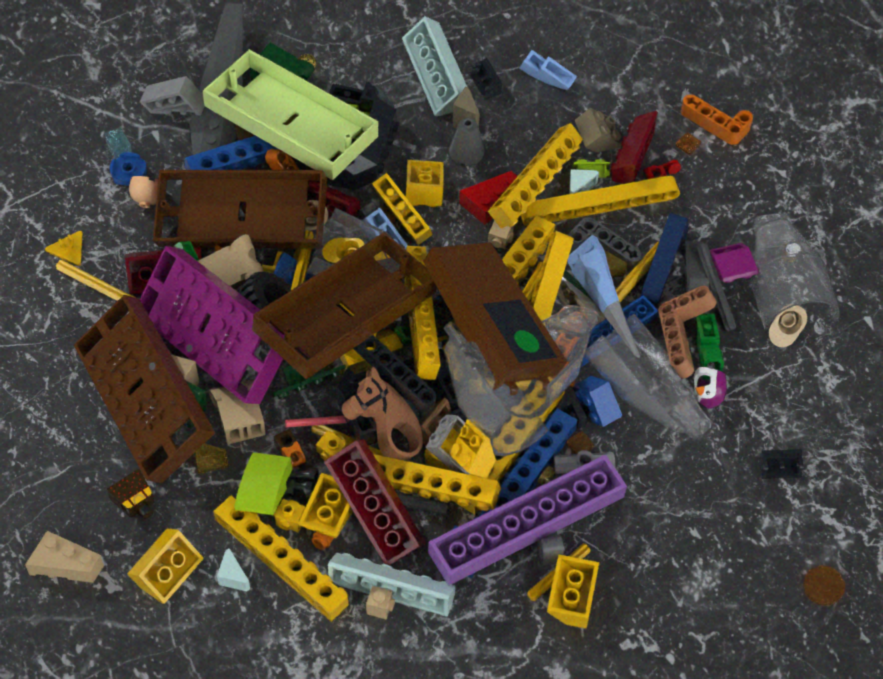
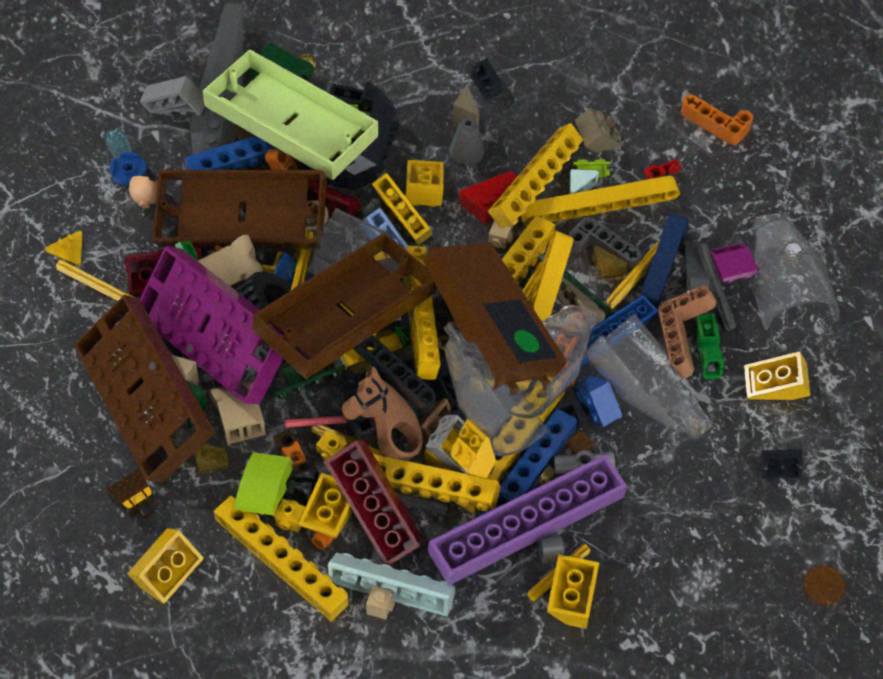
(64, 559): tan wedge -> none
(231, 574): light aqua slope -> none
(340, 247): yellow piece -> none
(434, 65): light aqua slope -> none
(547, 71): light blue slope -> none
(593, 273): light blue plate -> none
(634, 148): dark red slope -> none
(688, 143): clear orange tile -> none
(710, 393): piece -> none
(778, 378): none -> yellow slope
(787, 326): tan piece -> none

